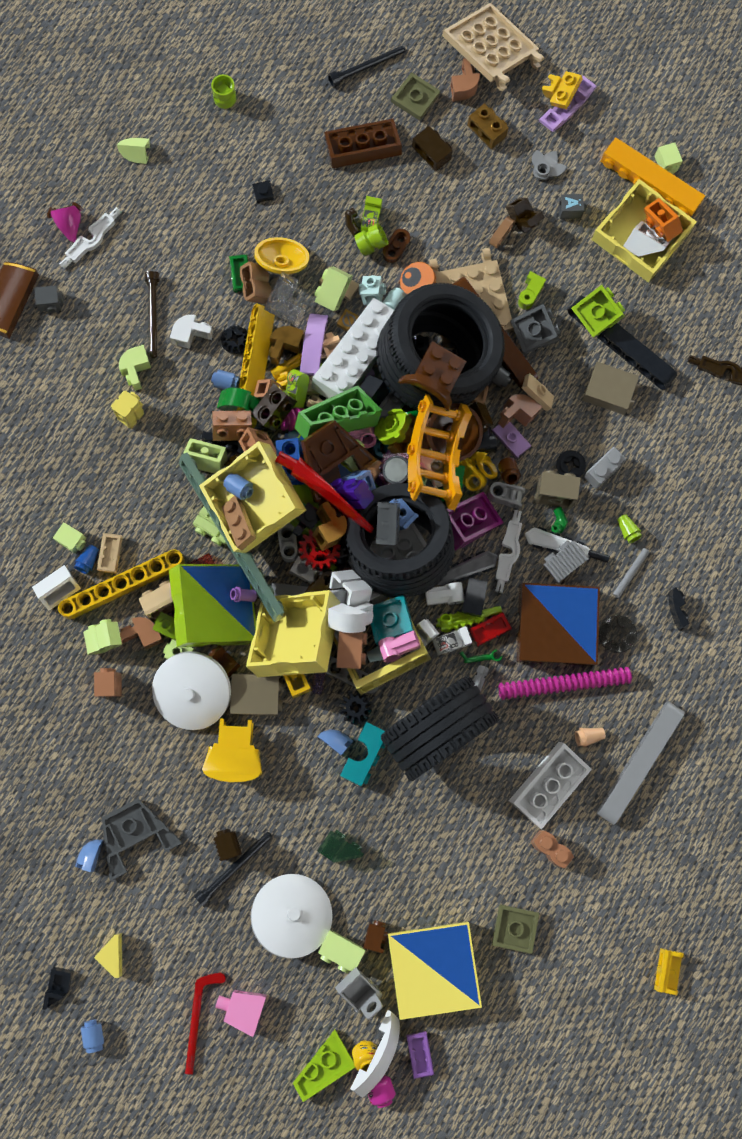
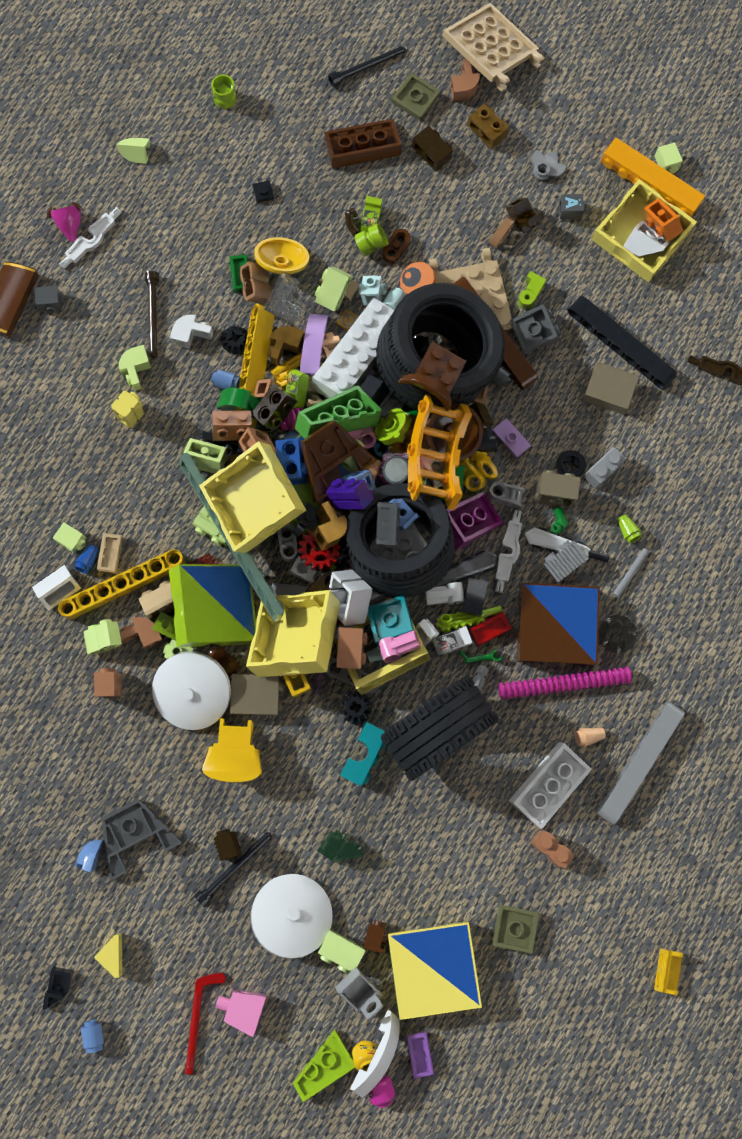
(238, 486): medium blue brick -> none
(238, 523): medium nougat plate -> none
(238, 594): medium lavender pin -> none
(311, 478): red animal -> none
(336, 740): medium blue brick -> none
(350, 619): white brick -> none
(509, 470): reddish brown brick -> none
(521, 408): nougat brick -> none
(538, 392): tan plate -> none
(556, 117): lavender slope -> none
(562, 90): yellow plate -> none
(599, 311): lime plate -> none
(676, 600): black slope -> none

